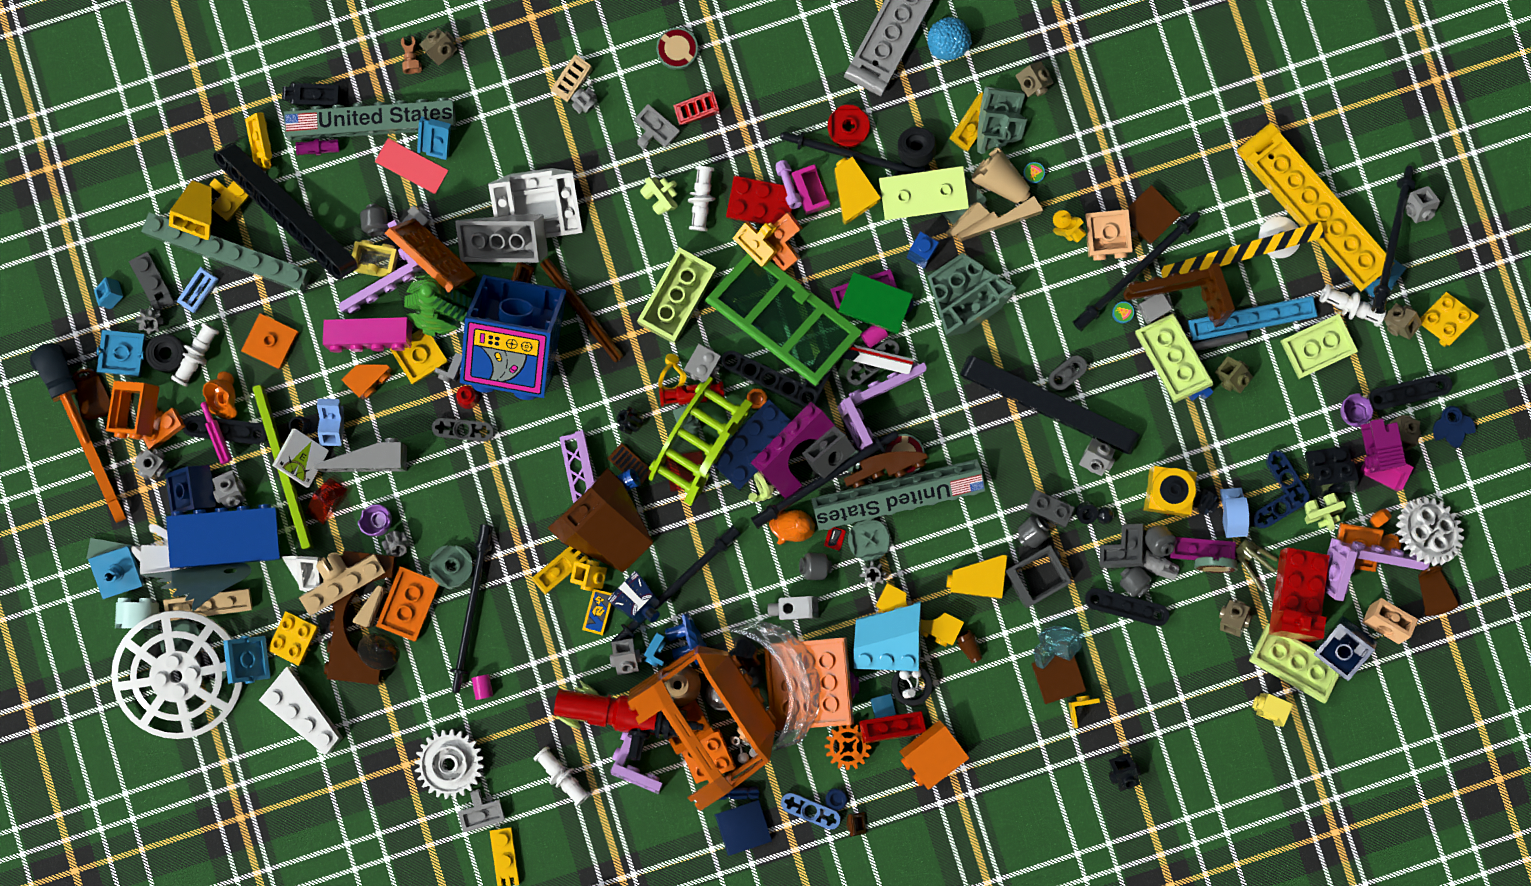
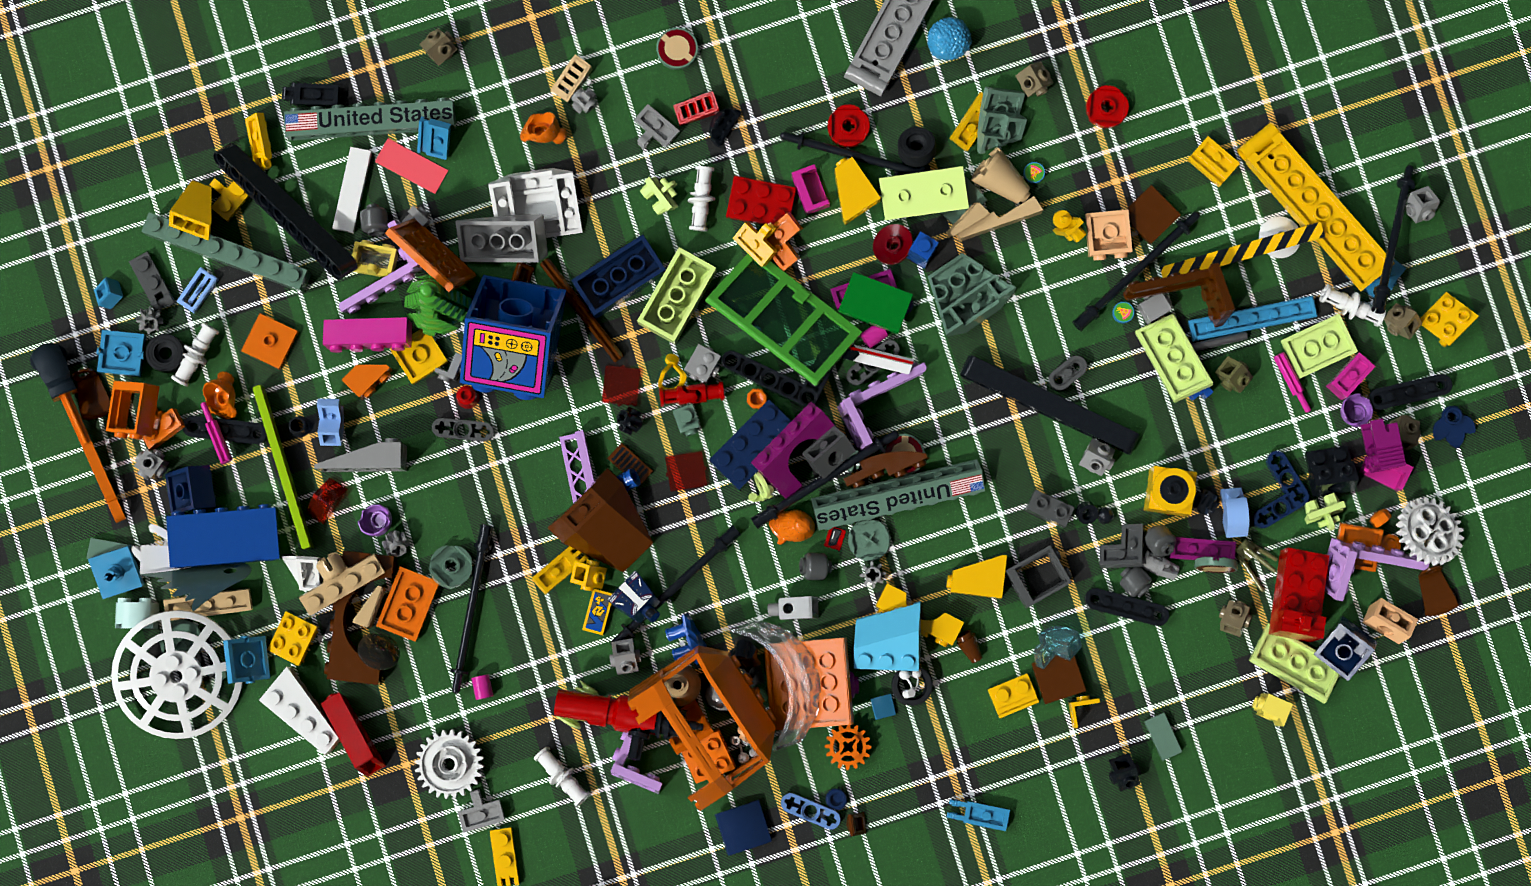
(229, 489): light grey brick -> none
(299, 456): white tile -> none
(317, 147): magenta pin -> none
(352, 190): none -> white tile
(352, 735): none -> red slope
(410, 65): nougat piece -> none
(543, 129): none -> orange hair
(619, 276): none -> dark blue brick
(621, 385): none -> clear red piece
(655, 646): dark azure bracket -> none
(712, 452): lime fence -> none
(722, 125): none -> black tile
(742, 793): dark blue axle -> none
(793, 198): lavender bar -> none
(887, 239): none -> dark red dish
(892, 727): red plate -> none
(933, 755): orange brick -> none
(981, 815): none -> dark azure hinge
(1013, 695): none -> yellow plate
(1033, 532): dark grey head -> none
(1098, 115): none -> red plate
(1162, 736): none -> sand green tile
(1213, 161): none -> yellow plate
(1291, 379): none -> dark pink axle
(1350, 376): none -> dark pink panel

